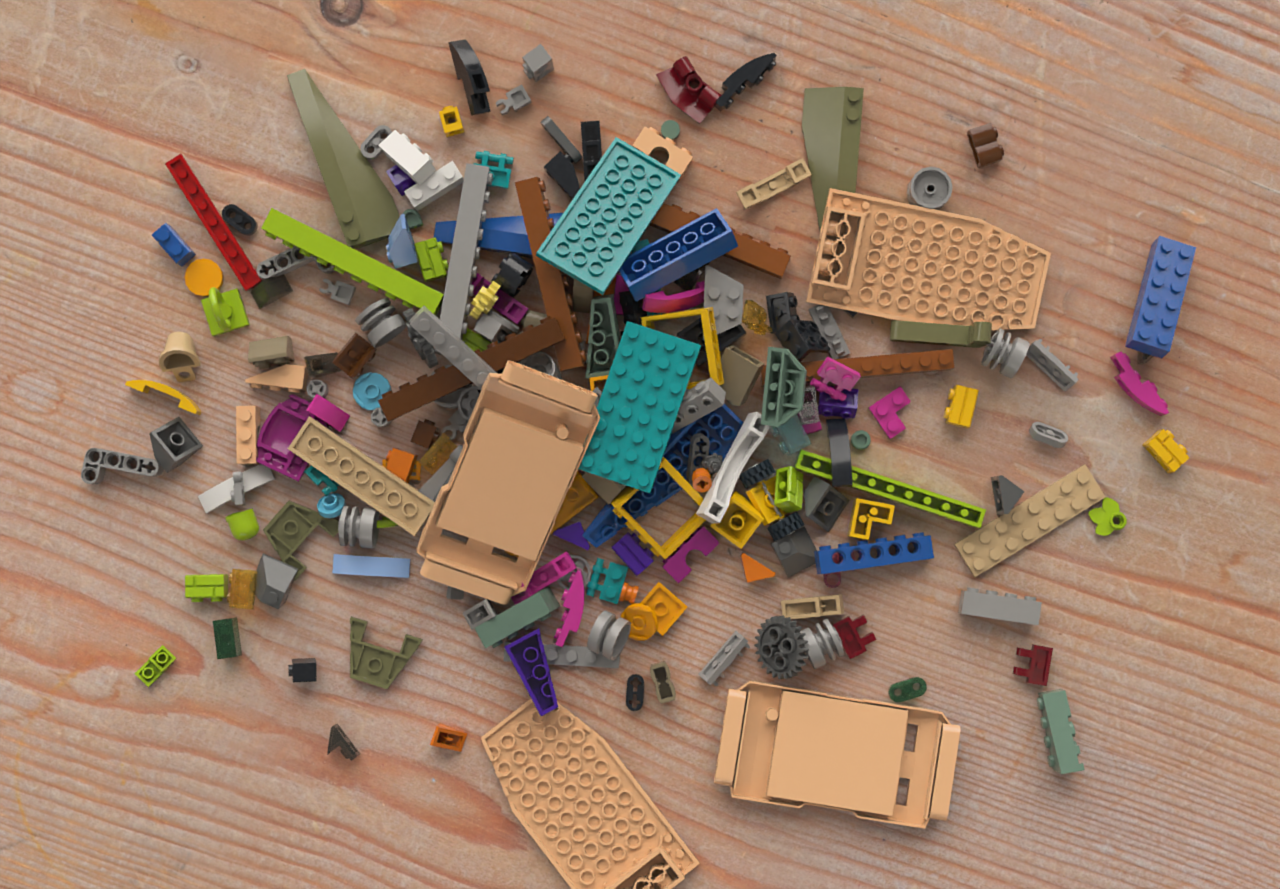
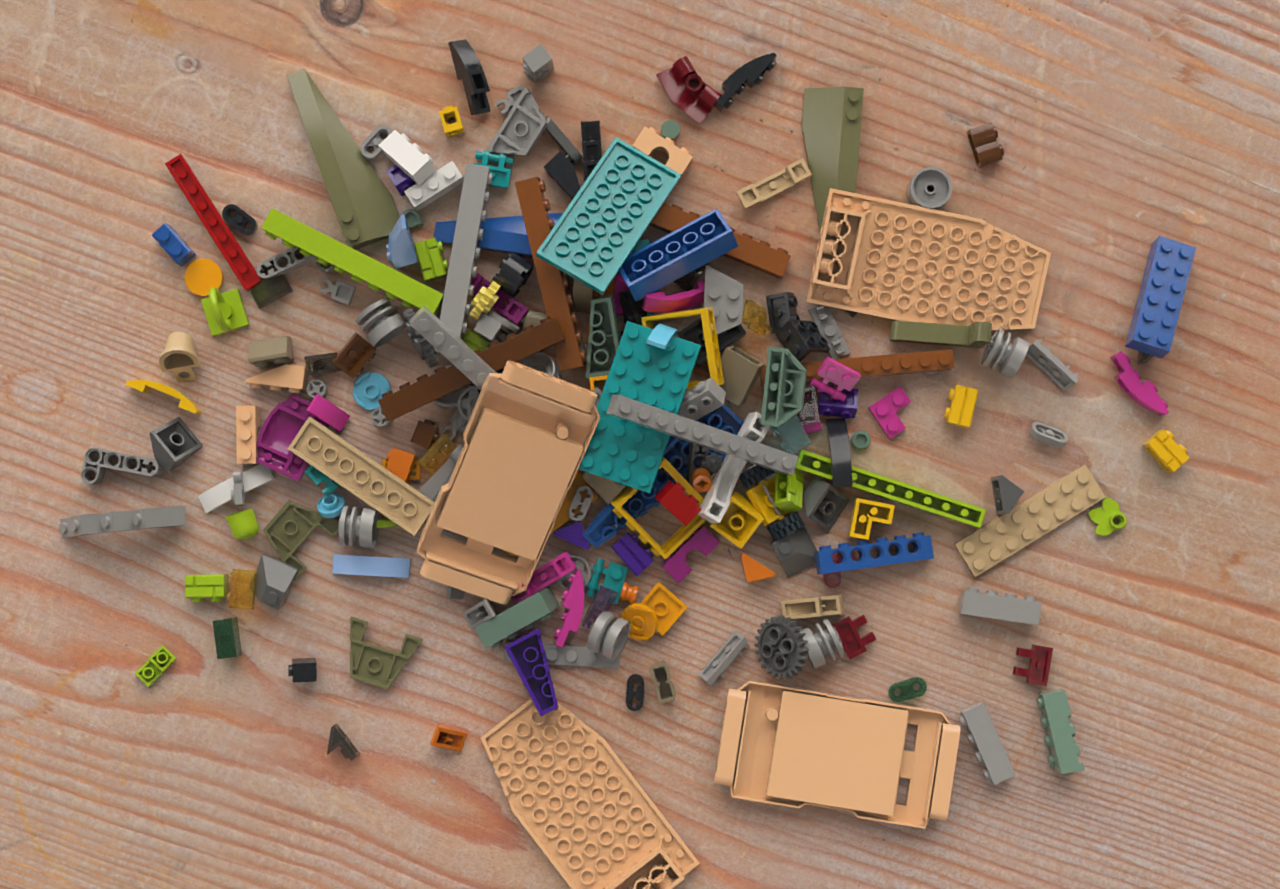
(122, 521): none -> light grey arch
(520, 128): none -> light grey wing
(585, 505): none -> light grey beam
(602, 601): none -> clear purple bracket
(661, 336): none -> medium azure slope
(677, 502): none -> red brick
(702, 434): none -> light grey brick
(987, 743): none -> light grey brick

